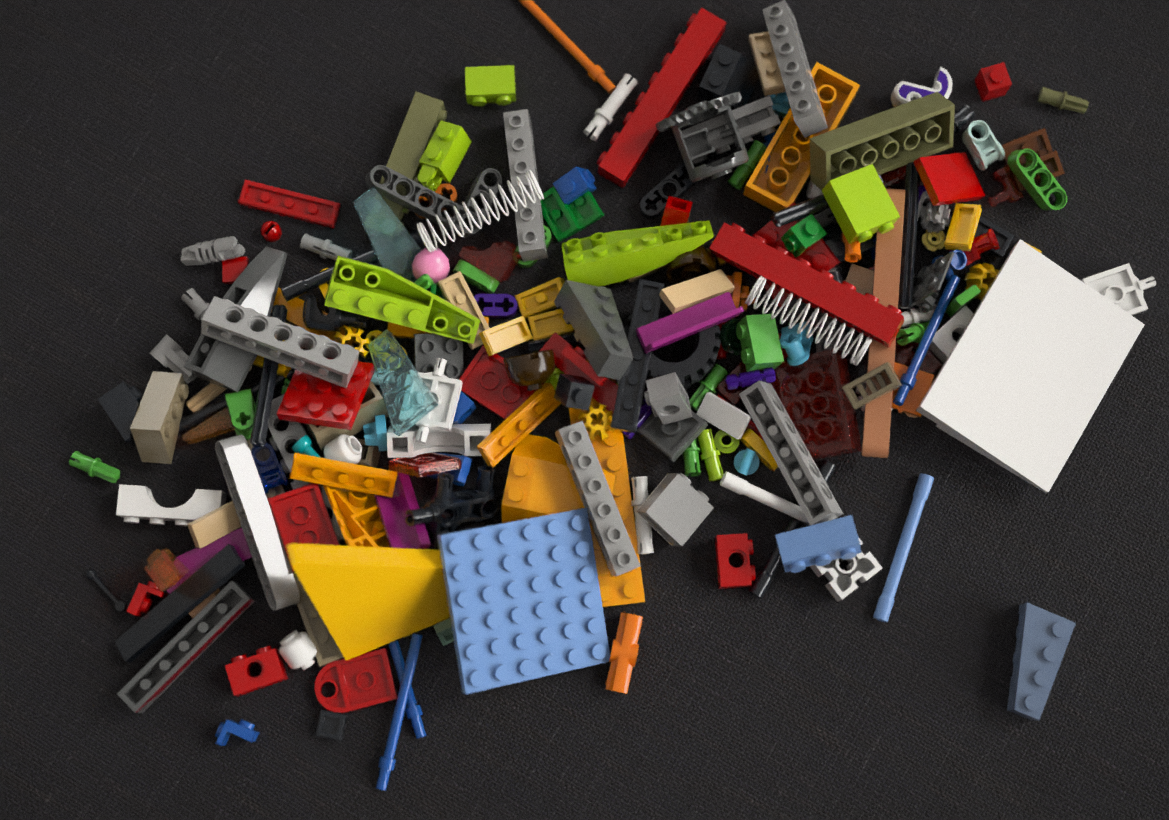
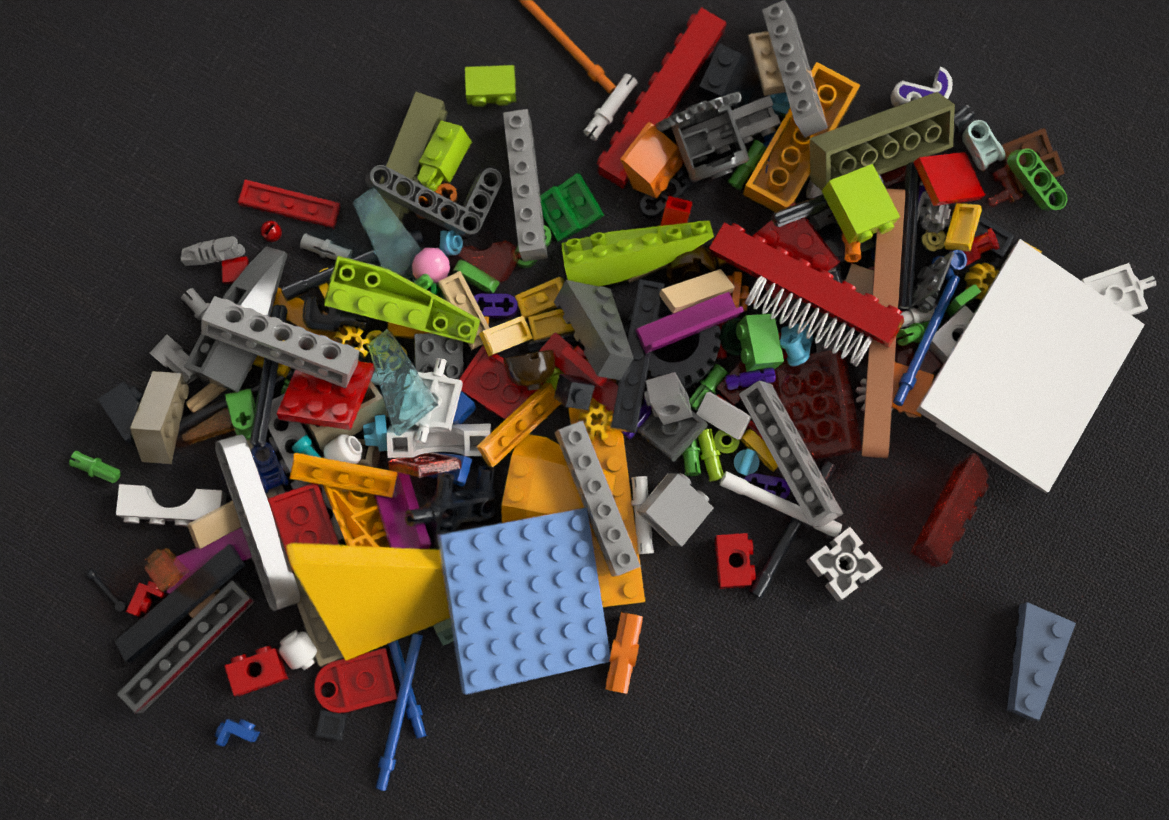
(450, 243): none -> medium azure plate
(530, 178): white piece -> none
(575, 184): blue bracket -> none
(651, 161): none -> orange slope
(770, 481): none -> dark purple beam
(803, 235): green bracket -> none
(818, 544): medium blue brick -> none
(886, 599): medium blue piece -> none
(888, 369): dark tan slope -> none
(951, 512): none -> clear red slope
(993, 81): red brick -> none
(1062, 100): olive axle -> none

